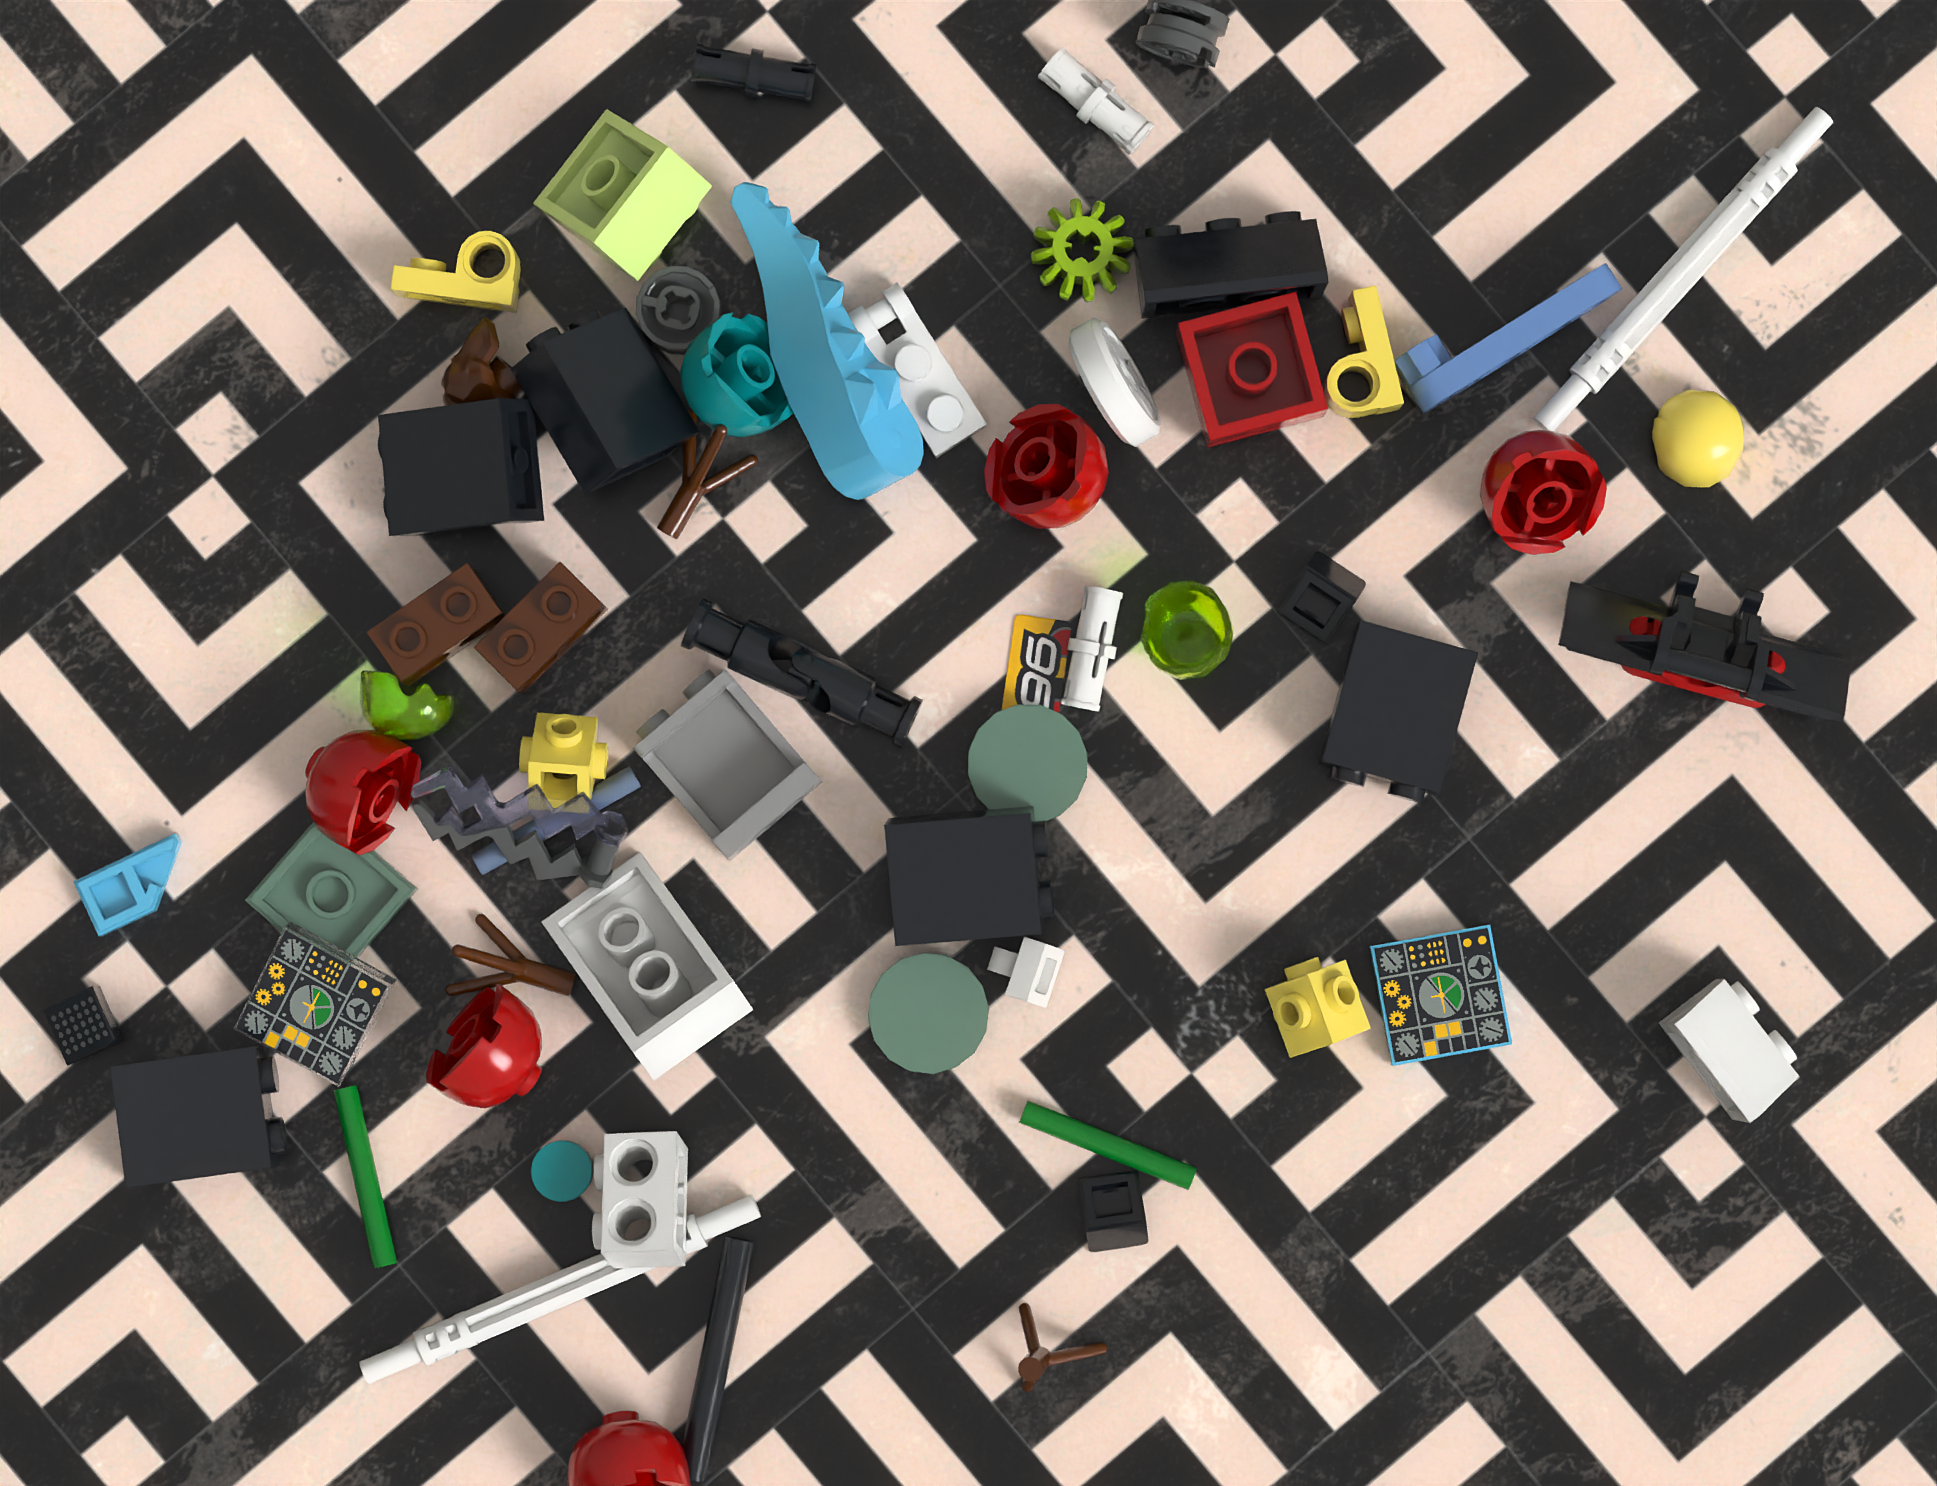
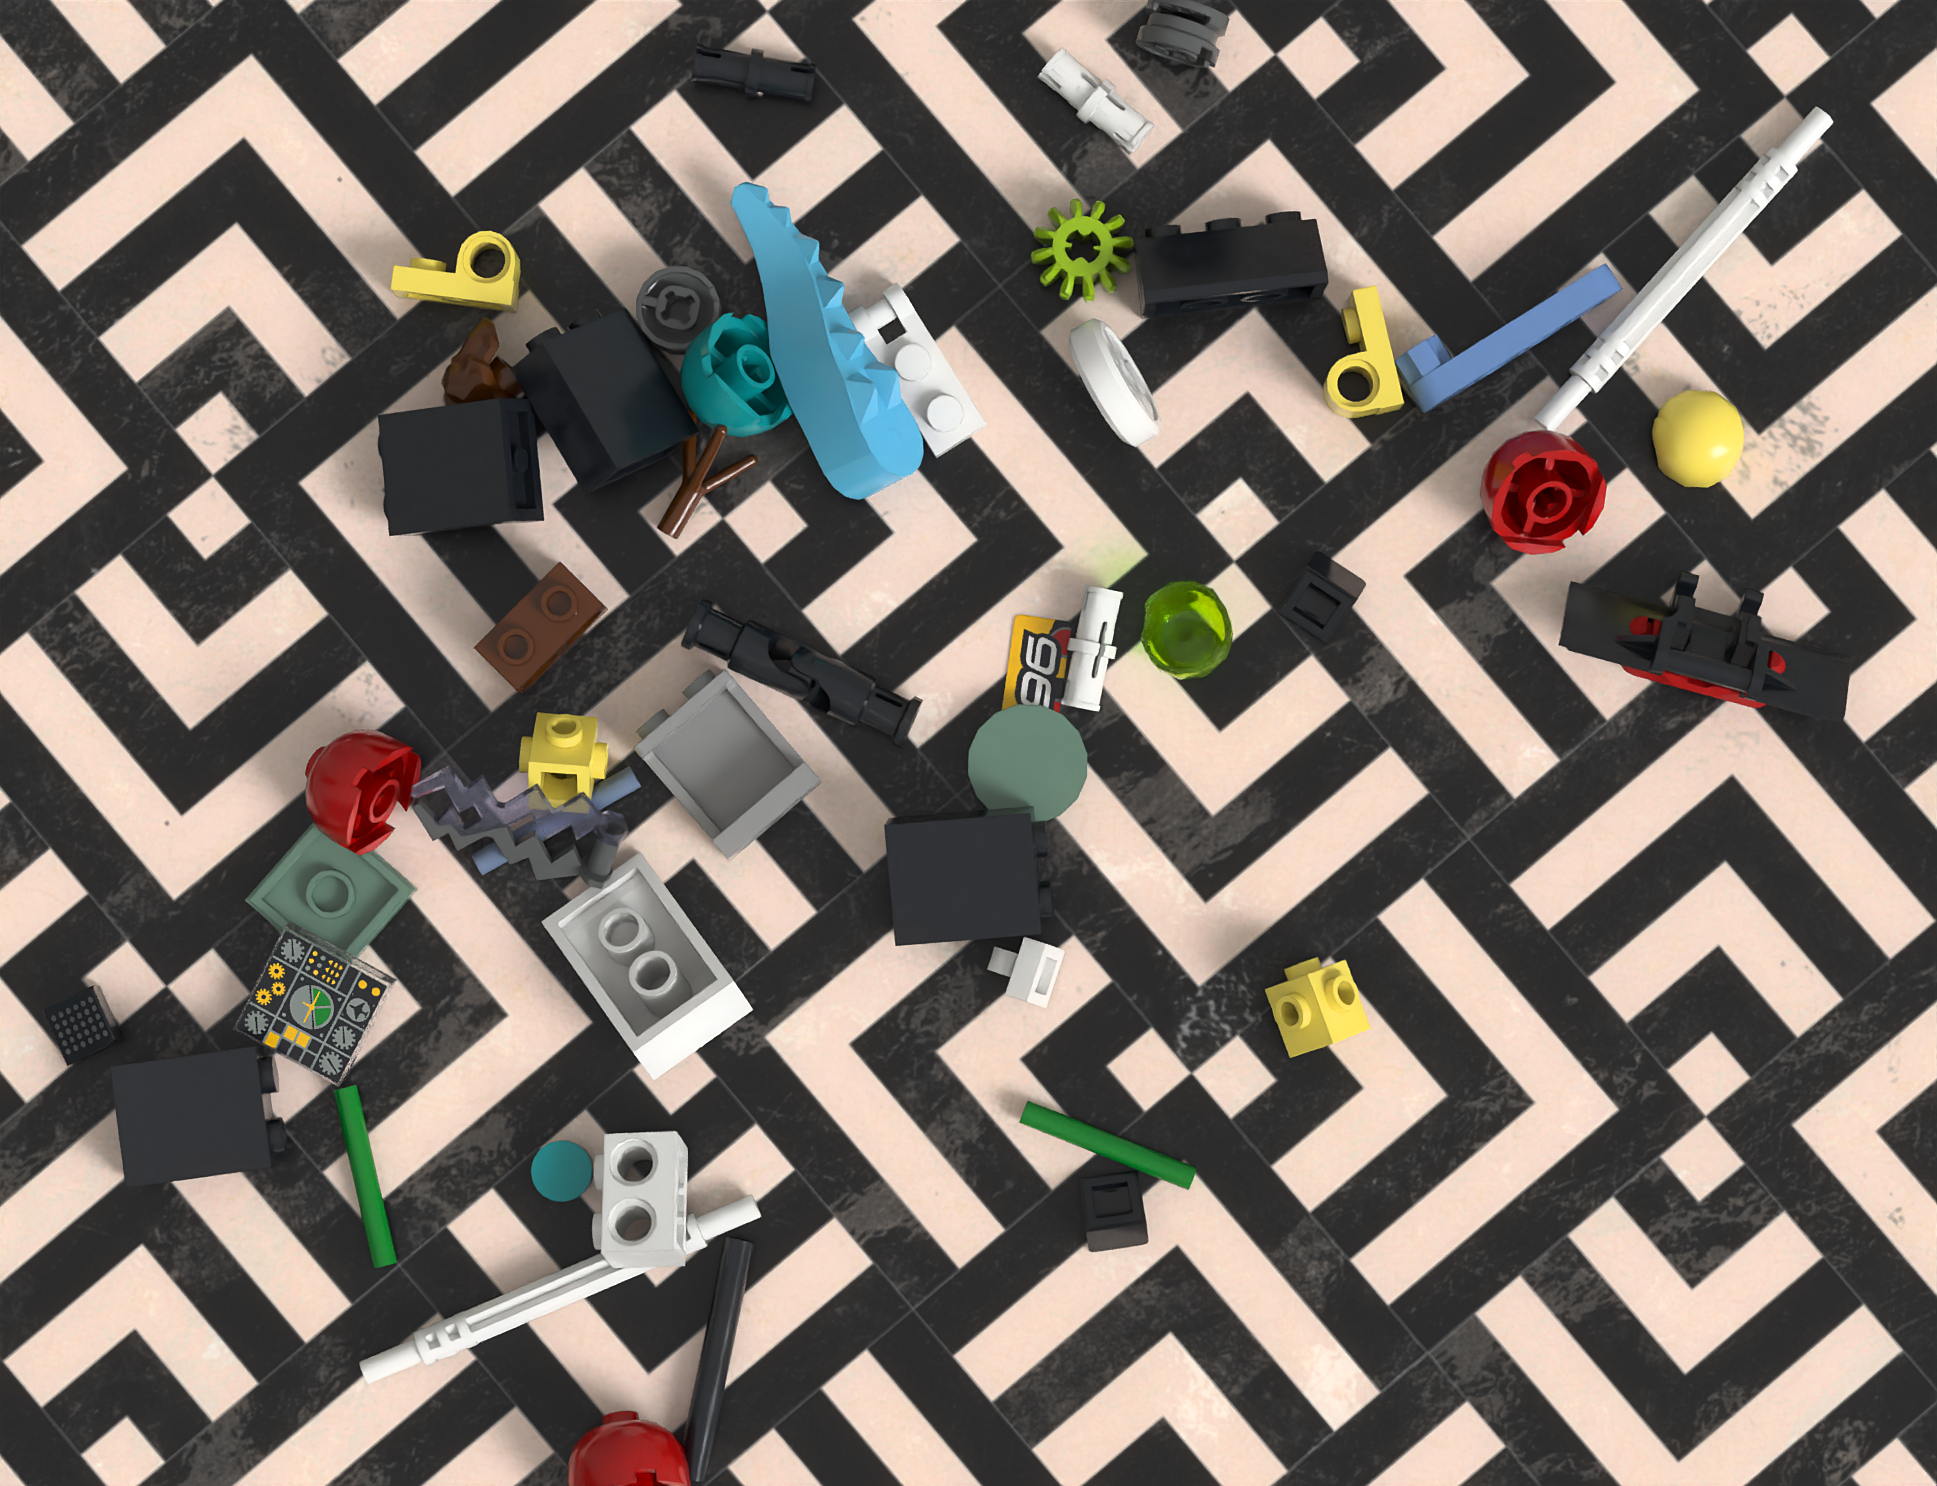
(128, 886): medium azure tile -> none
(402, 715): clear neon green hair -> none
(437, 625): reddish brown brick -> none
(490, 1051): red cylinder -> none
(516, 968): reddish brown plant -> none
(623, 194): yellowish green slope -> none
(928, 1013): sand green tile -> none
(1040, 1358): reddish brown plant -> none
(1047, 468): red cylinder -> none
(1251, 369): red brick -> none
(1397, 711): black brick -> none
(1440, 995): tile -> none
(1731, 1049): white slope -> none

